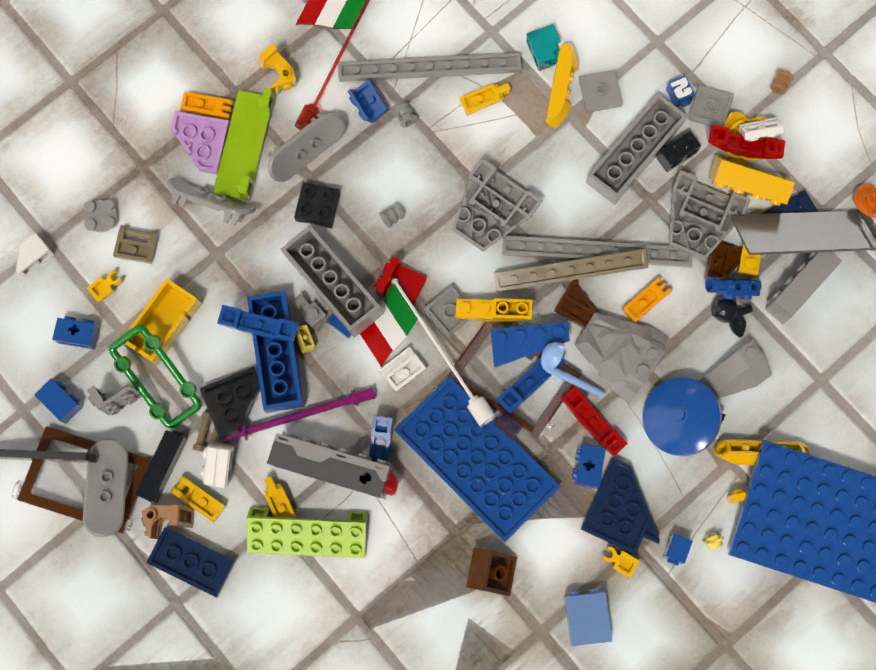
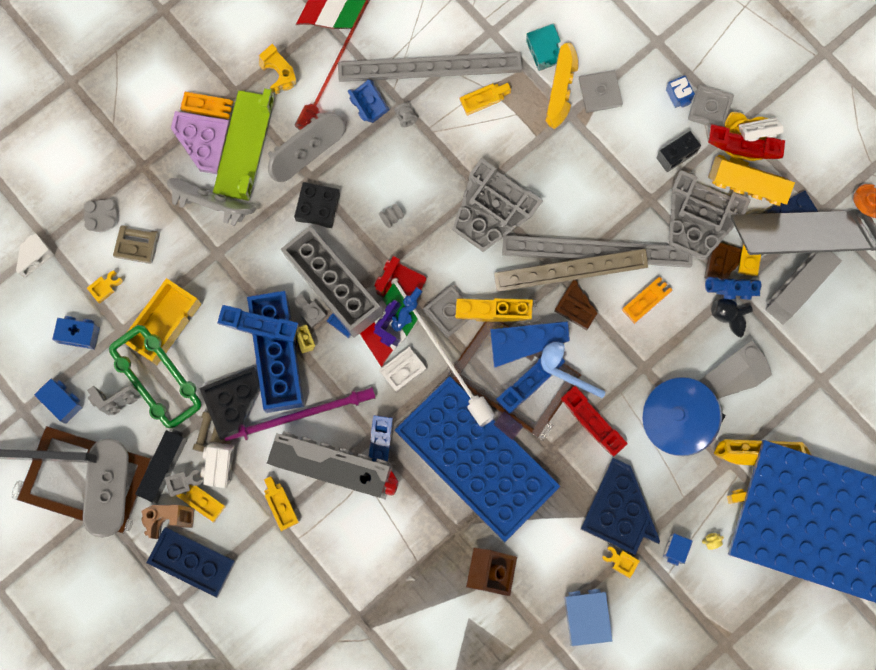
(180, 483): none -> light grey plate
(305, 535): lime bracket -> none
(382, 324): none -> dark purple bracket
(410, 304): none -> blue animal
(596, 457): blue brick -> none
(621, 352): light grey wedge -> none
(636, 149): light grey brick -> none
(781, 81): medium nougat bush -> none

